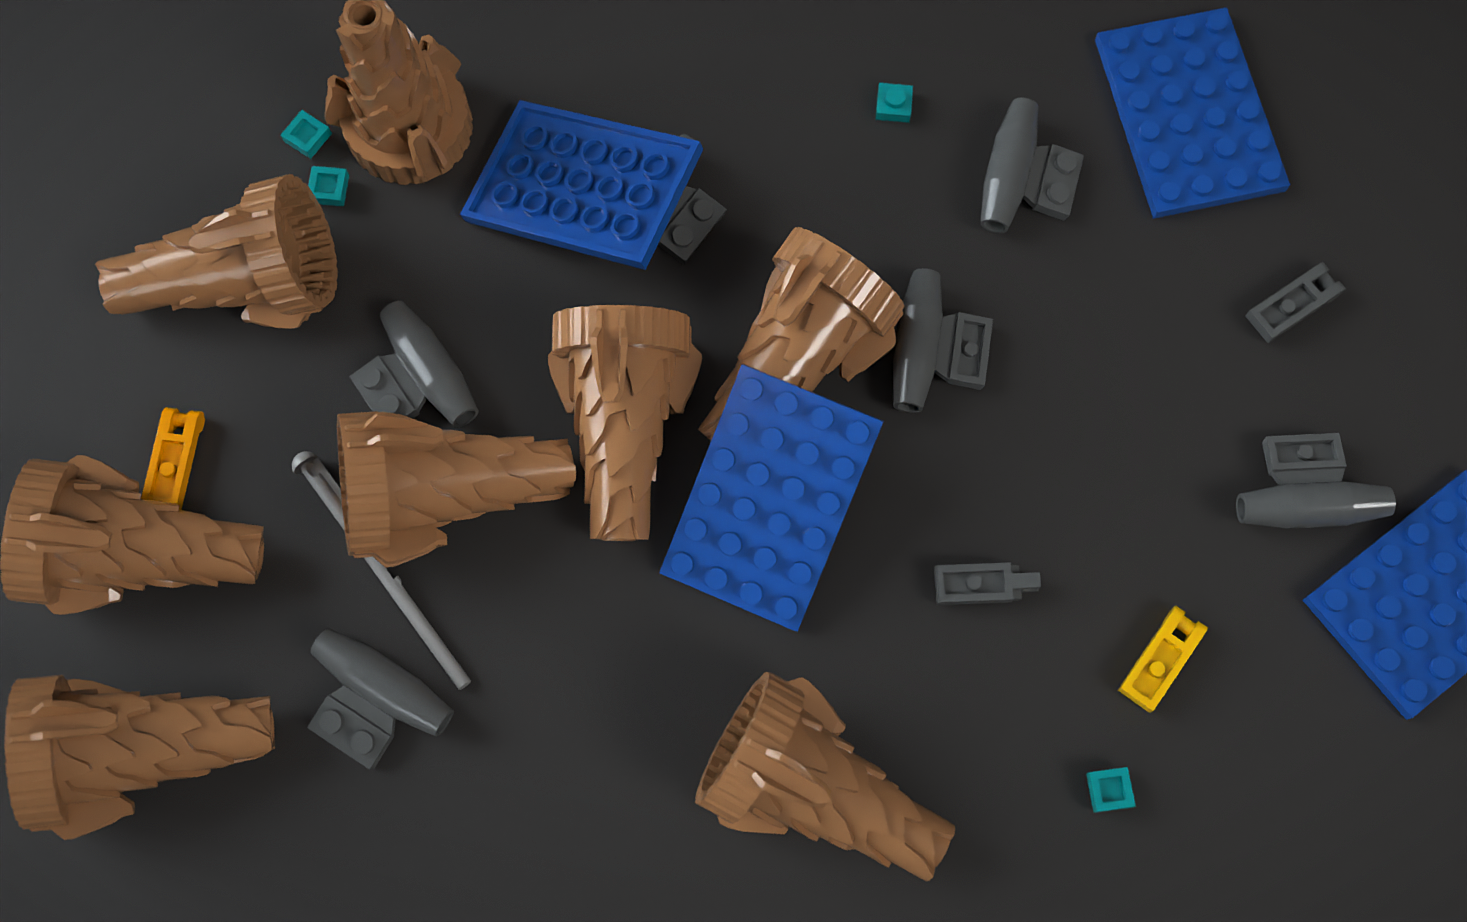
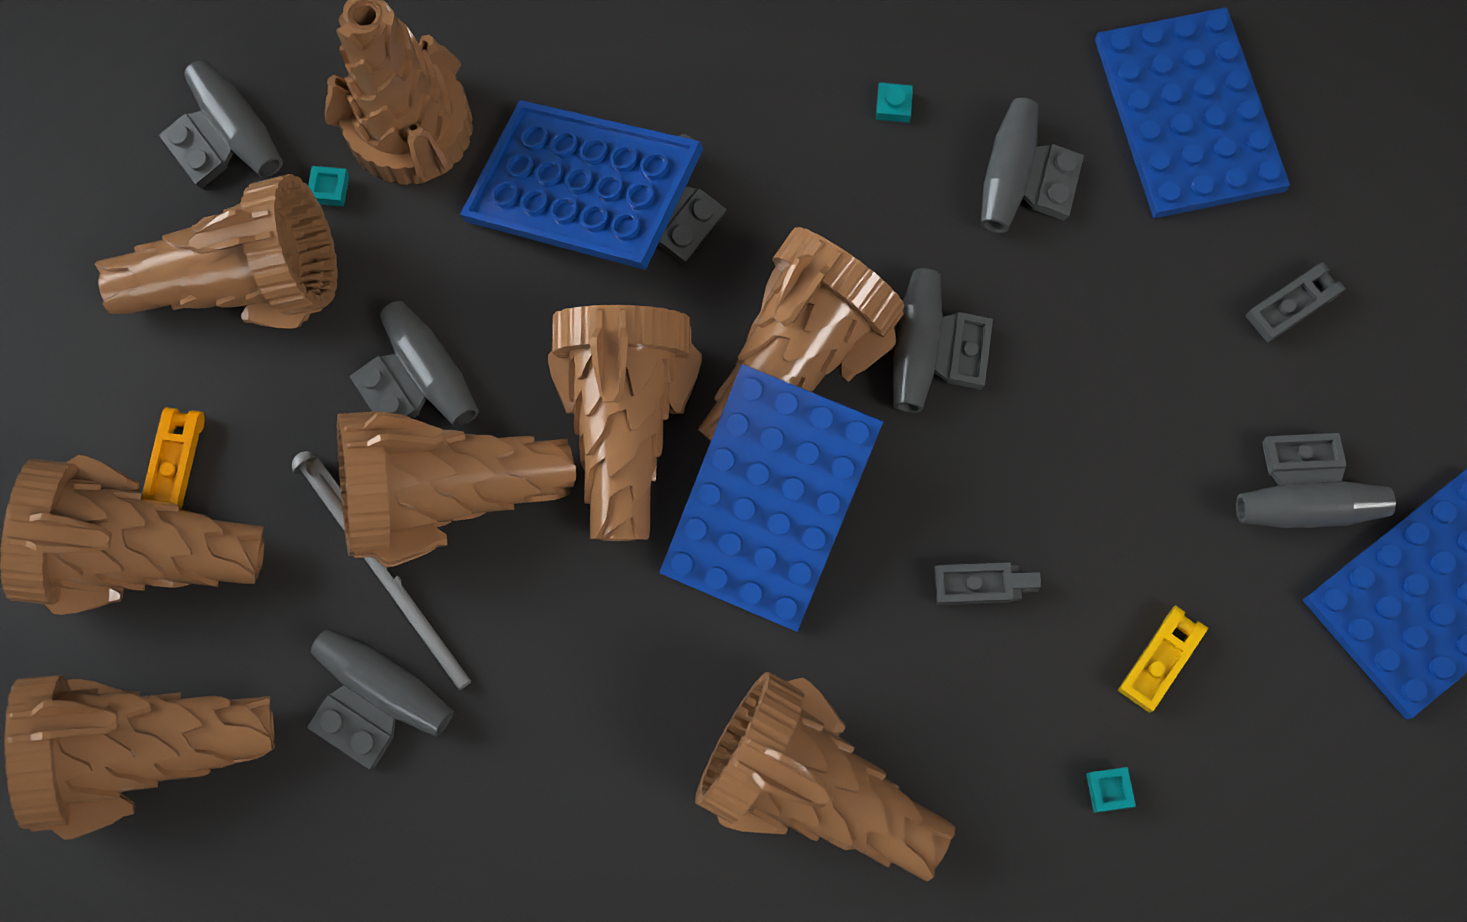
(224, 126): none -> dark grey plate
(306, 134): teal plate -> none

